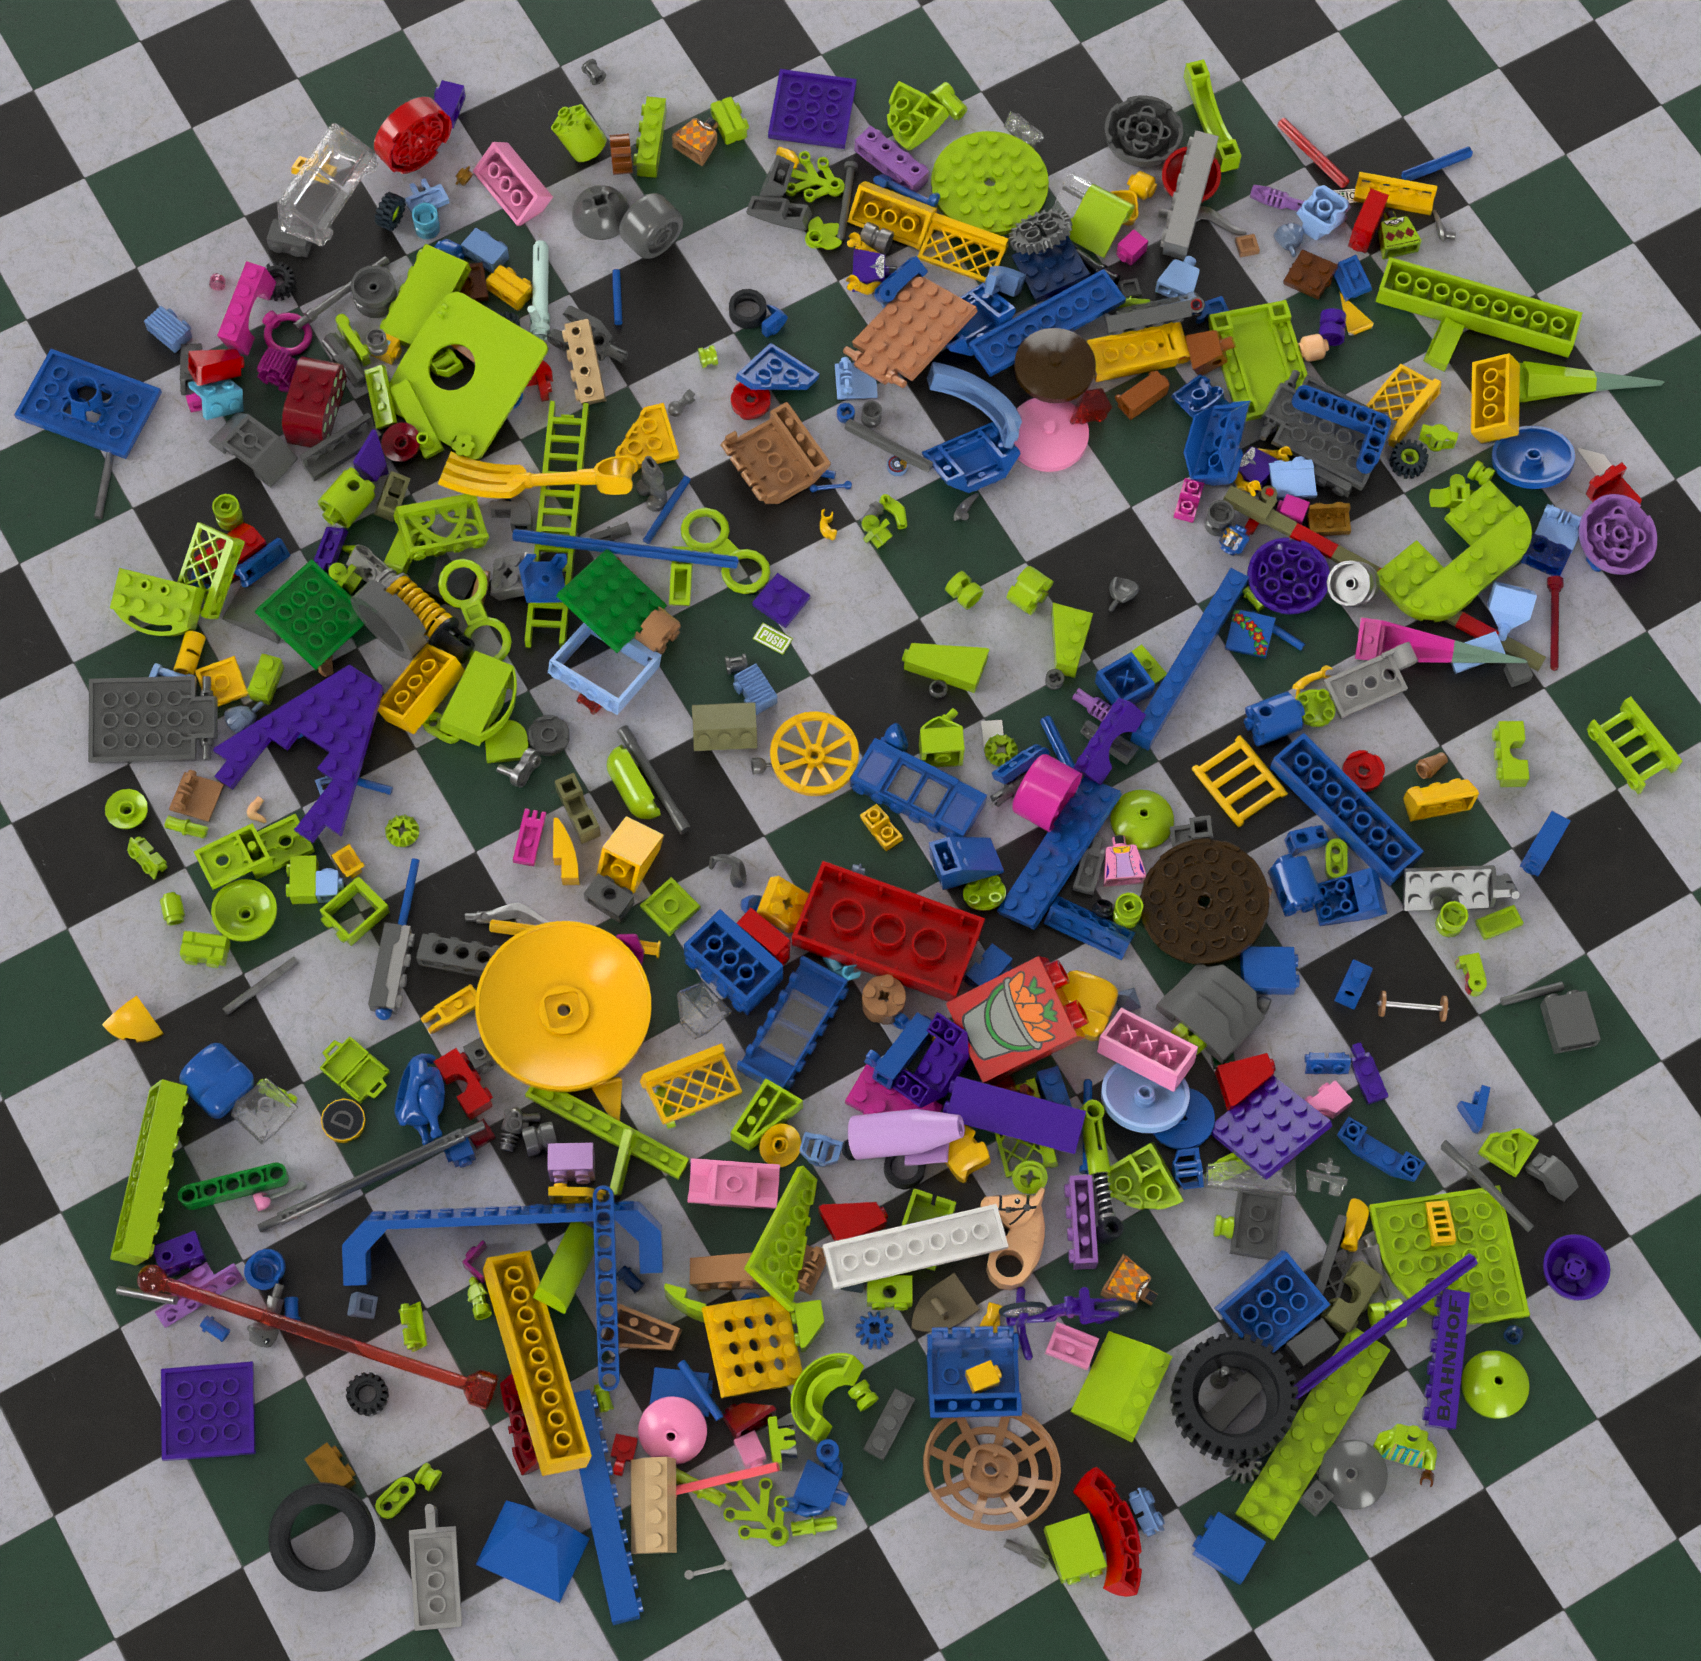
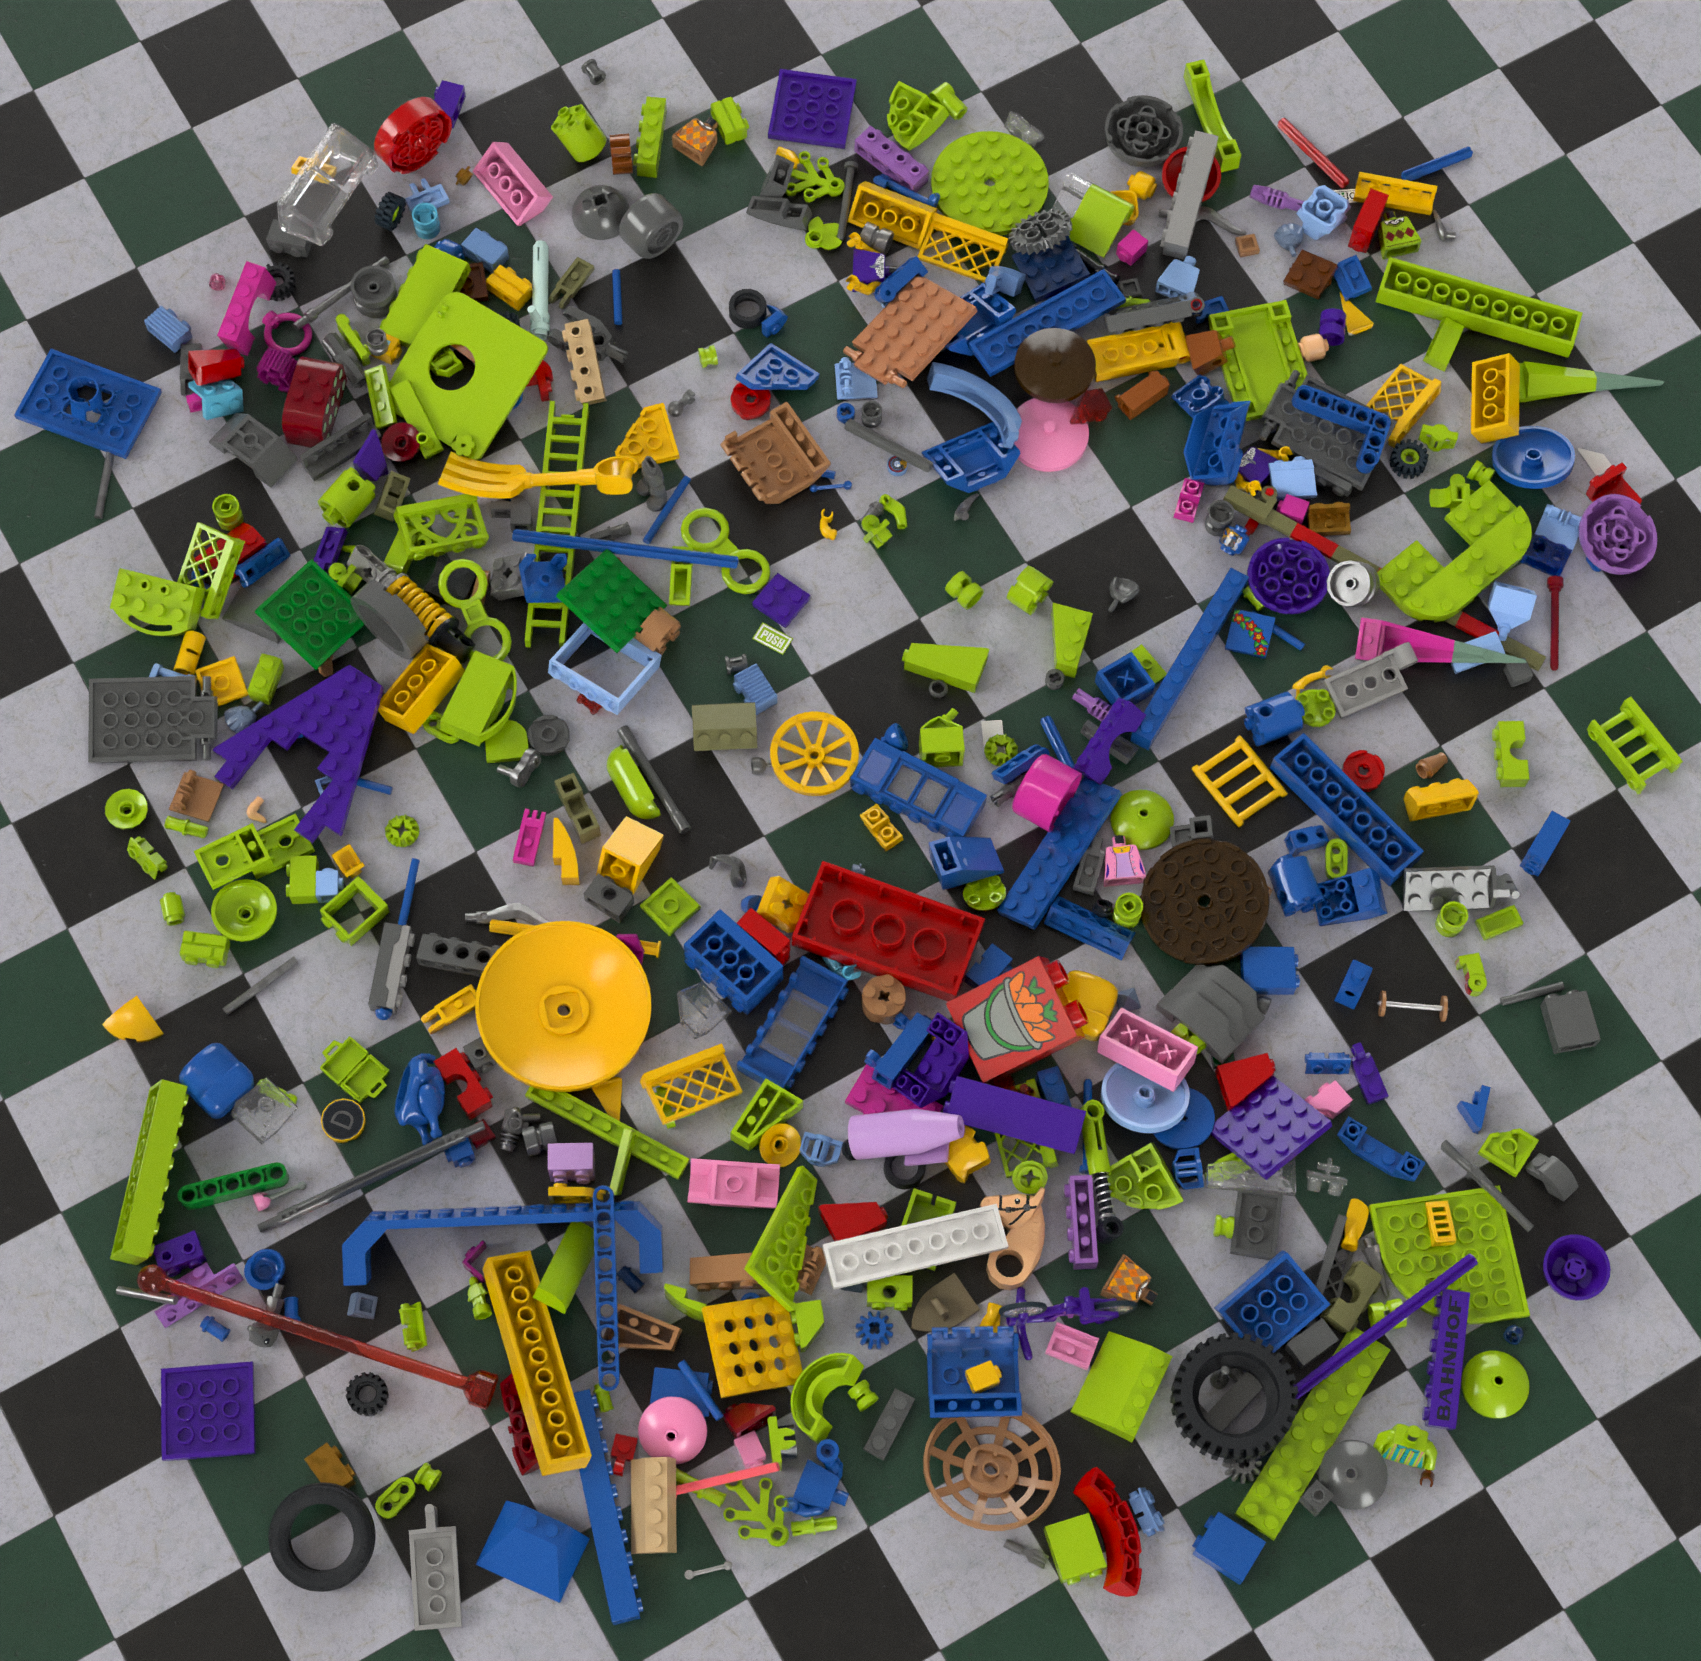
(571, 282): none -> olive hinge

